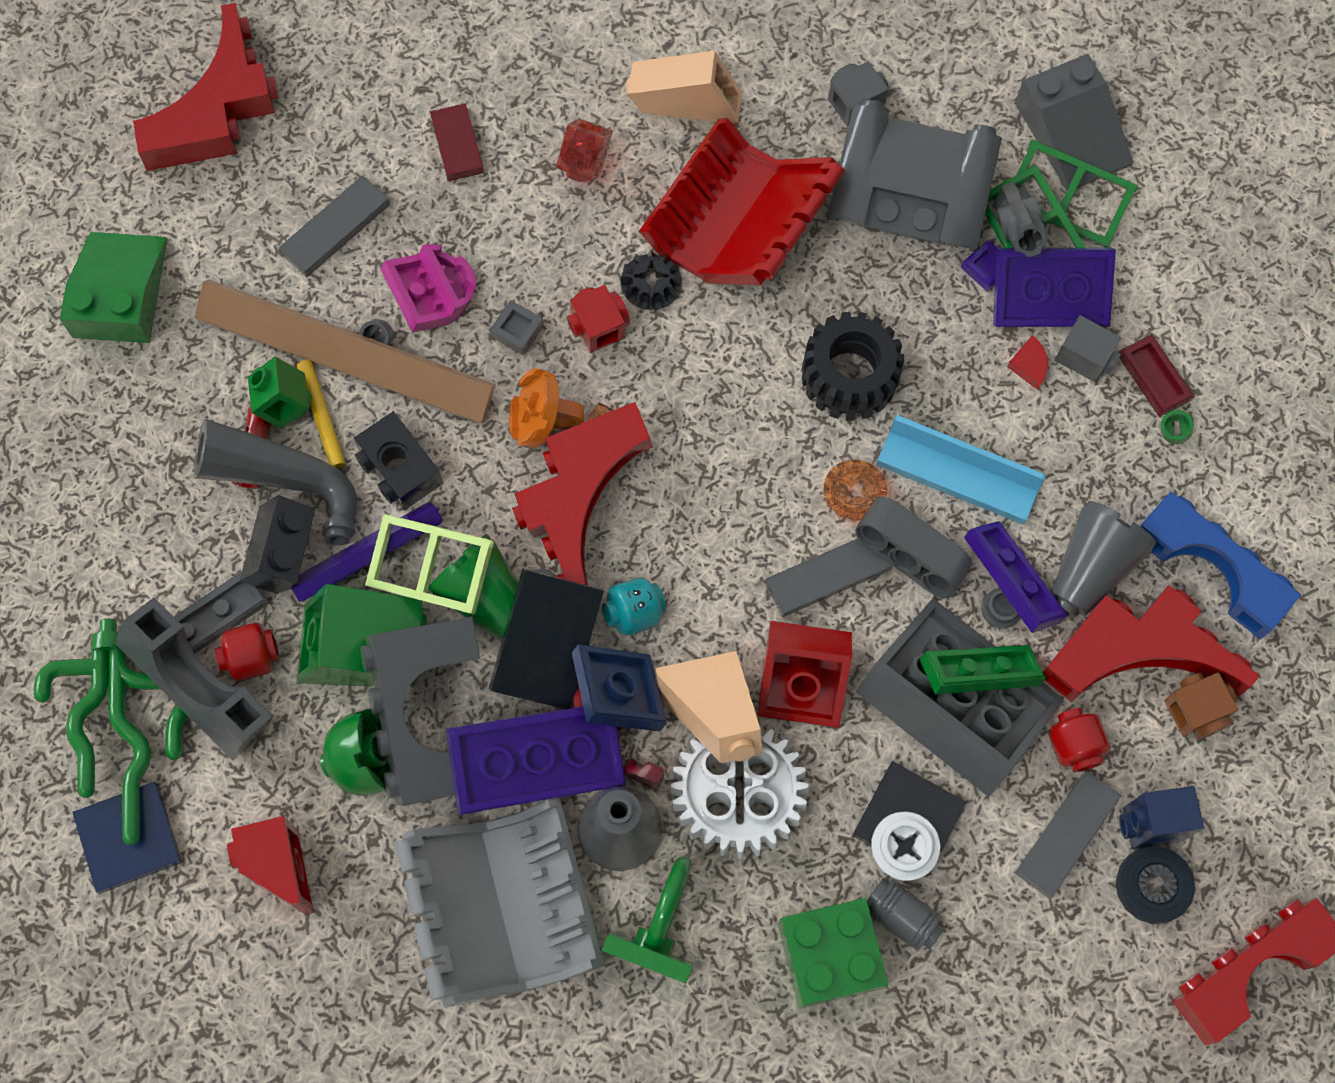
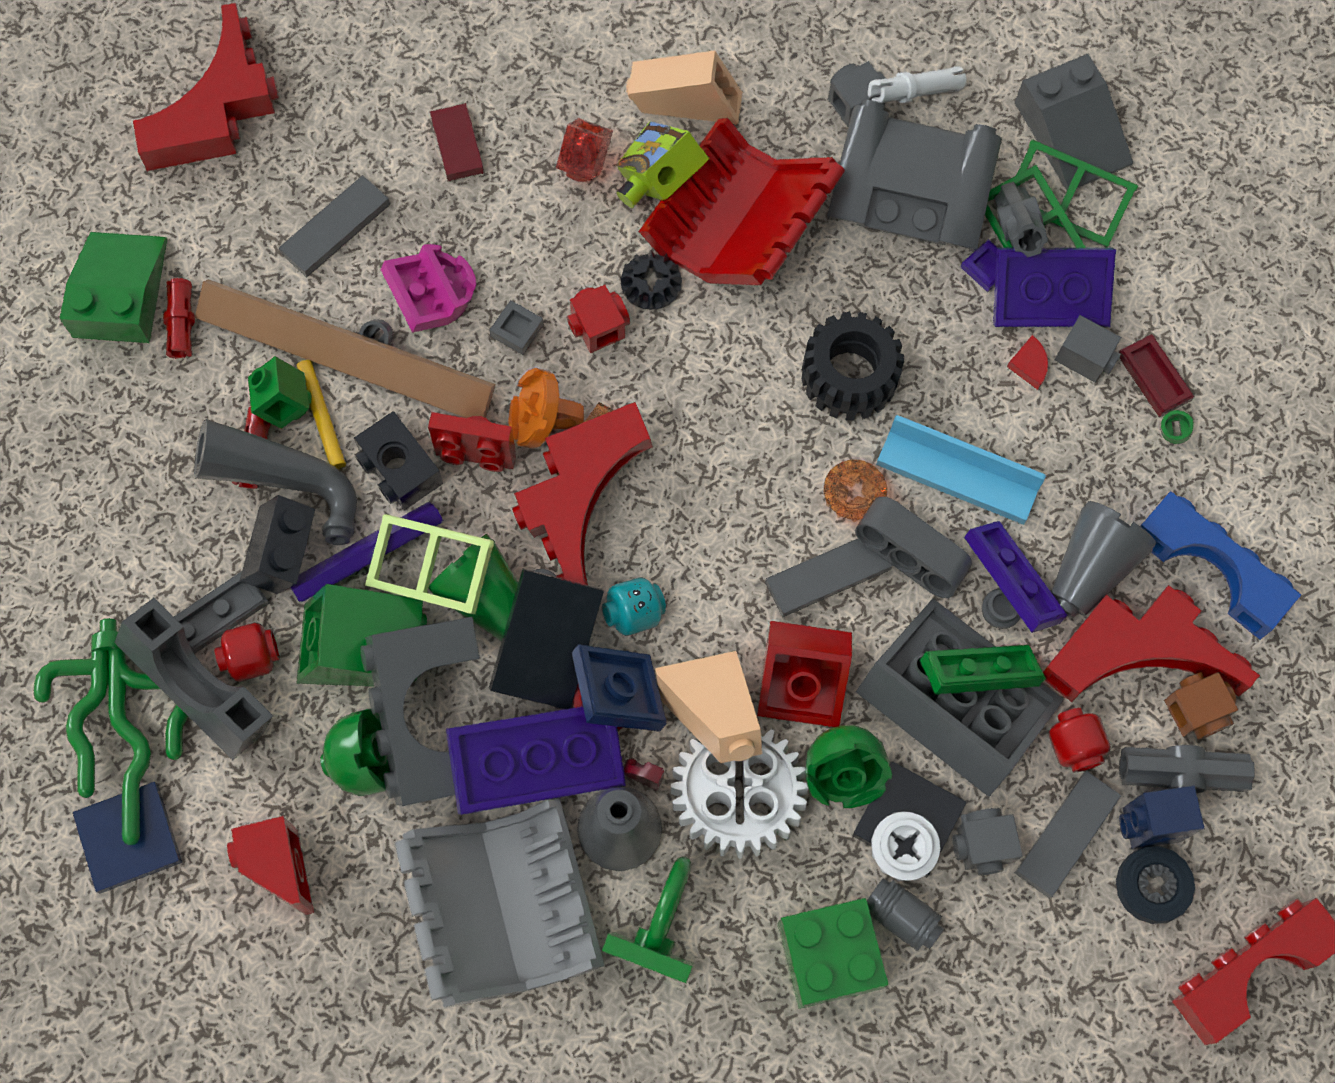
(179, 318): none -> red pin
(472, 441): none -> red plate
(658, 163): none -> lime torso
(847, 767): none -> green cylinder
(908, 85): none -> white pin
(987, 841): none -> dark grey brick
(1185, 767): none -> dark grey piece

